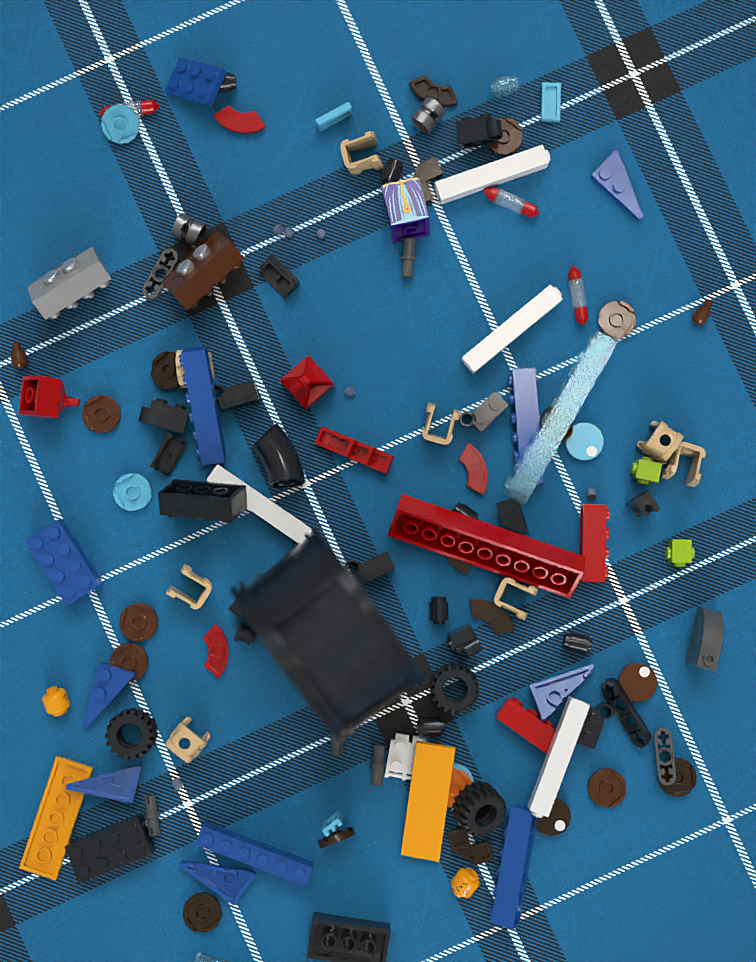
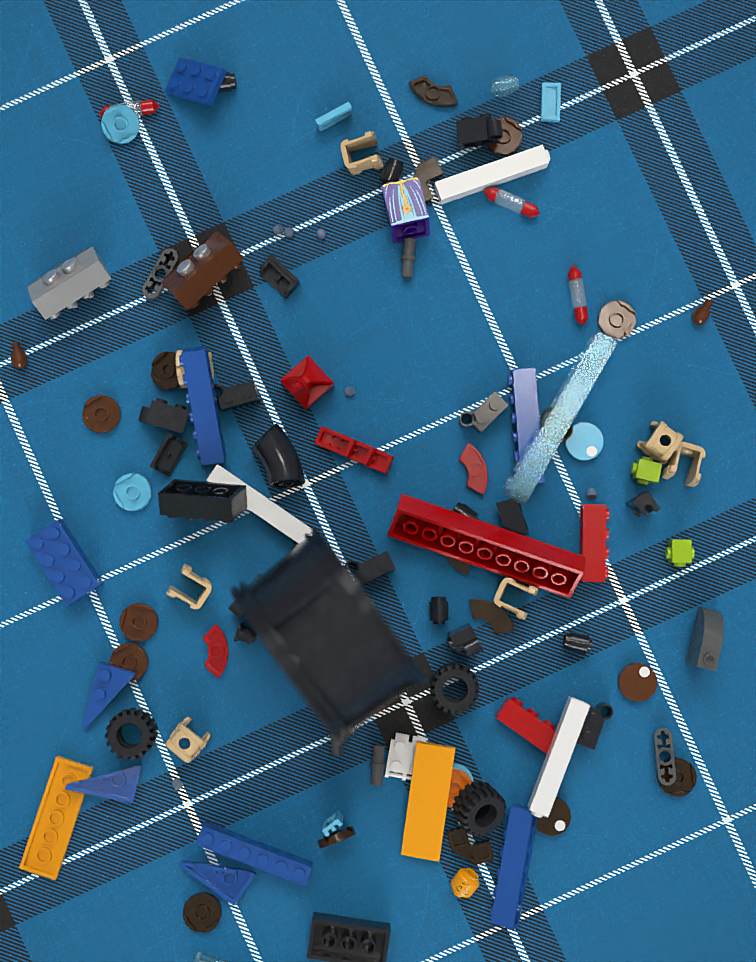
(44, 397): red piece -> none
(56, 701): light orange head -> none
(110, 847): black brick -> none
(152, 815): dark grey pin -> none
(194, 233): flat silver wheel -> none
(239, 122): red tile -> none
(430, 112): flat silver wheel -> none
(430, 726): black brick -> none
(434, 438): tan piece -> none
(512, 329): white brick -> none
(554, 691): wing -> none
(606, 787): reddish brown tile -> none
(615, 181): wing -> none
(623, 713): black beam -> none

